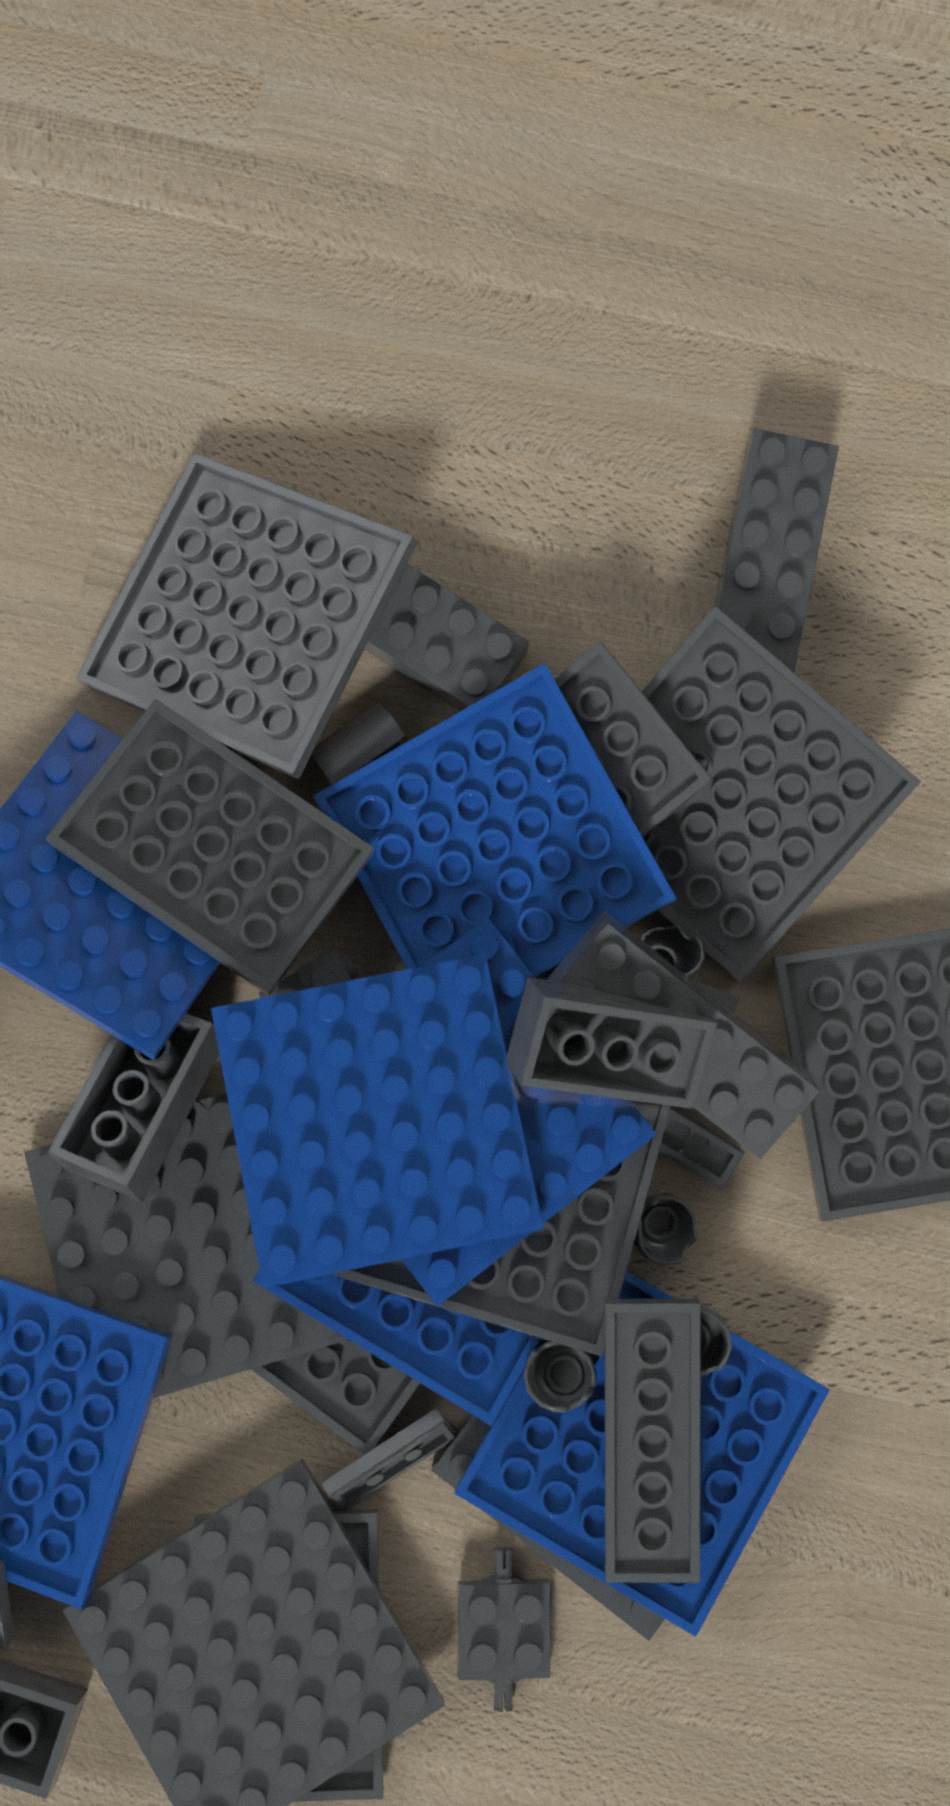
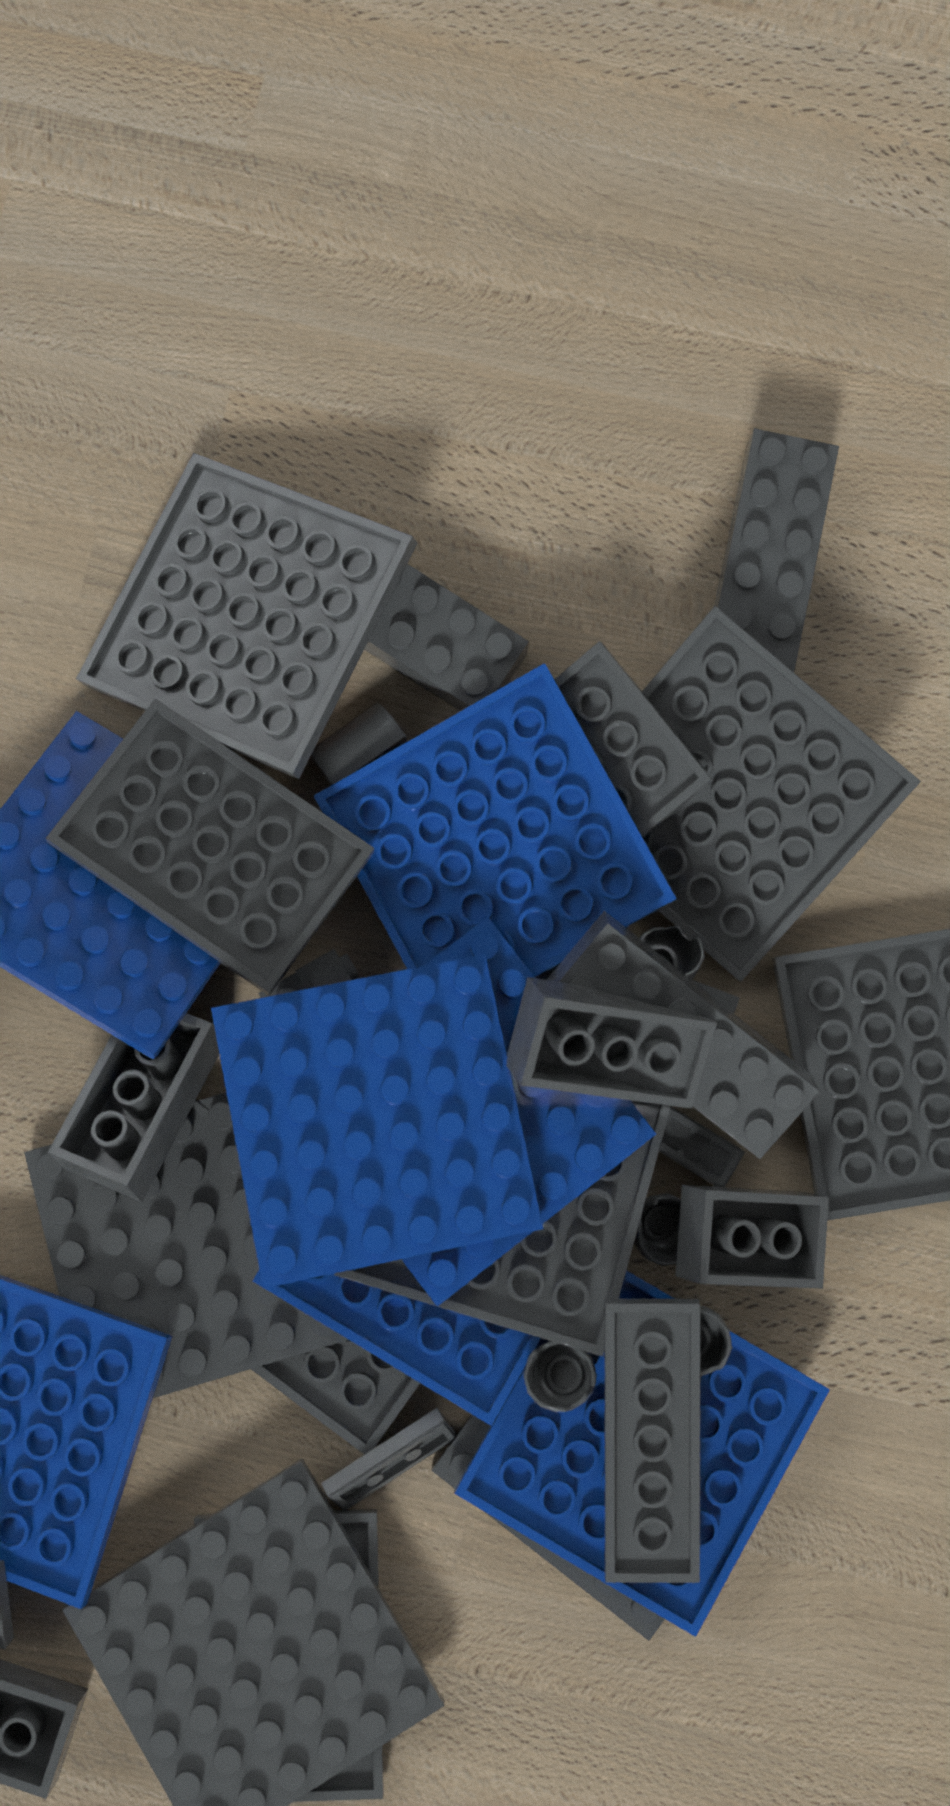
(503, 1629): dark grey plate -> none
(752, 1237): none -> dark grey brick

